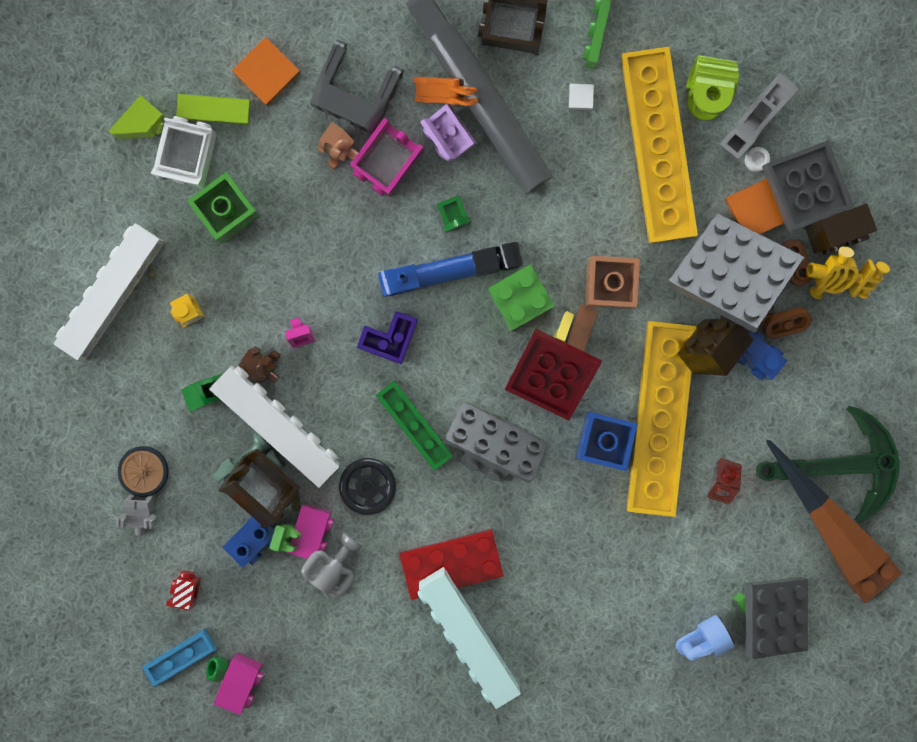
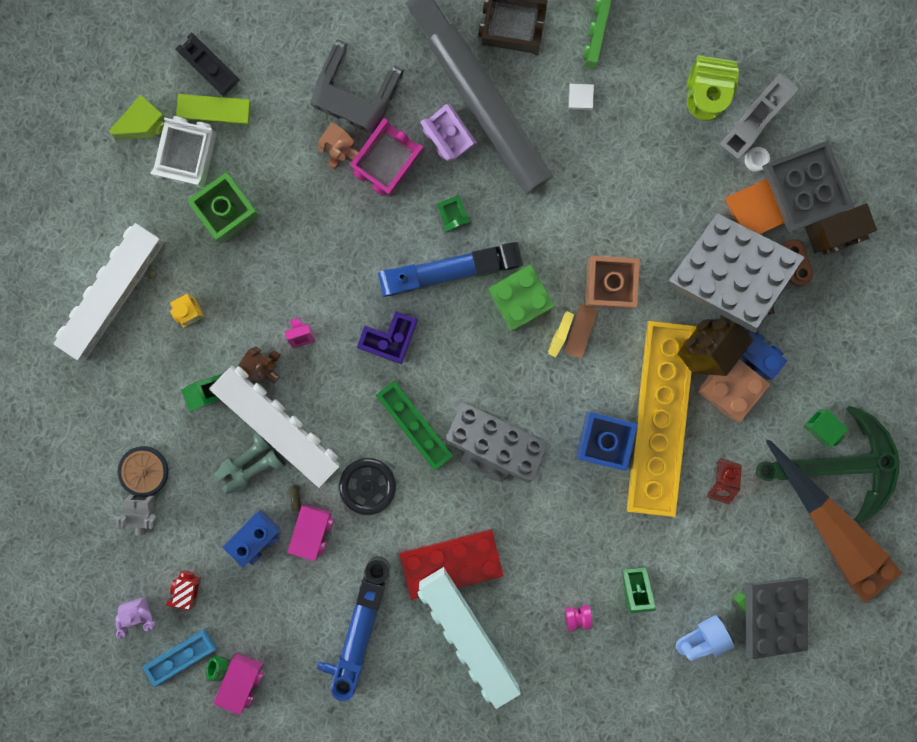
(131, 614): none -> lavender piece
(208, 65): none -> black plate
(260, 488): dark brown window -> none
(266, 71): orange tile -> none
(282, 538): bright green tile -> none
(331, 569): light grey piece -> none
(359, 631): none -> blue piece
(443, 91): orange arm -> none
(552, 374): dark red plate -> none
(578, 618): none -> dark pink wheel
(637, 590): none -> green slope
(659, 145): yellow plate -> none
(735, 392): none -> nougat brick
(785, 324): dark orange plate -> none
(826, 428): none -> green brick
(842, 274): yellow piece -> none

